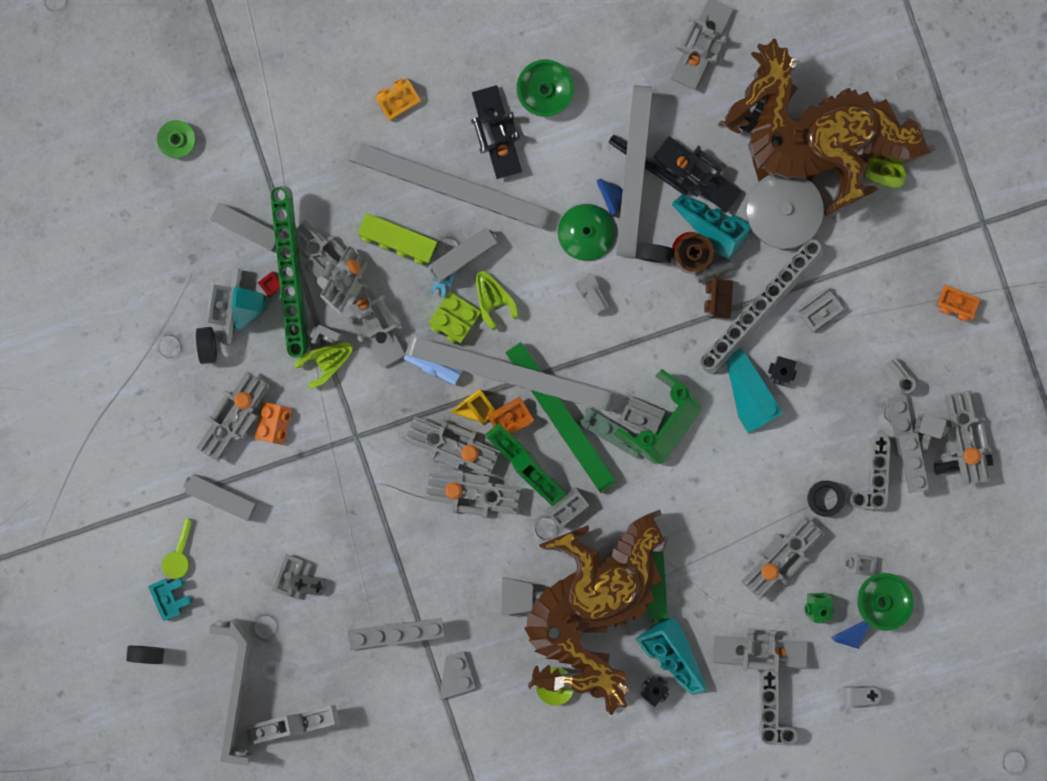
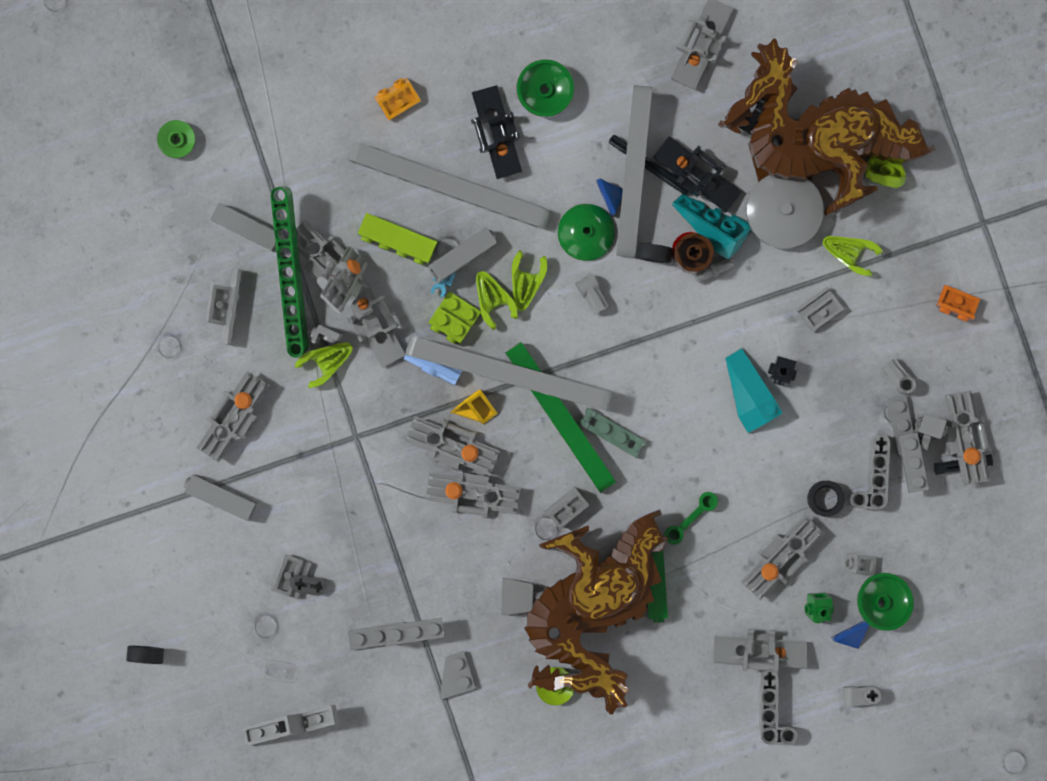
(165, 598): teal plate -> none
(176, 563): lime piece -> none
(206, 345): black tyre -> none
(235, 631): light grey panel -> none
(247, 306): teal wedge -> none
(270, 284): red tile -> none
(273, 423): orange bracket -> none
(512, 416): orange bracket -> none
(525, 464): green bracket -> none
(526, 284): none -> lime animal
(641, 415): light grey plate -> none
(654, 697): black brick -> none
(659, 447): green windscreen -> none
(670, 647): teal wedge -> none
(707, 502): none -> green piece
(719, 298): reddish brown bracket -> none
(760, 315): light grey beam -> none
(848, 251): none -> lime animal

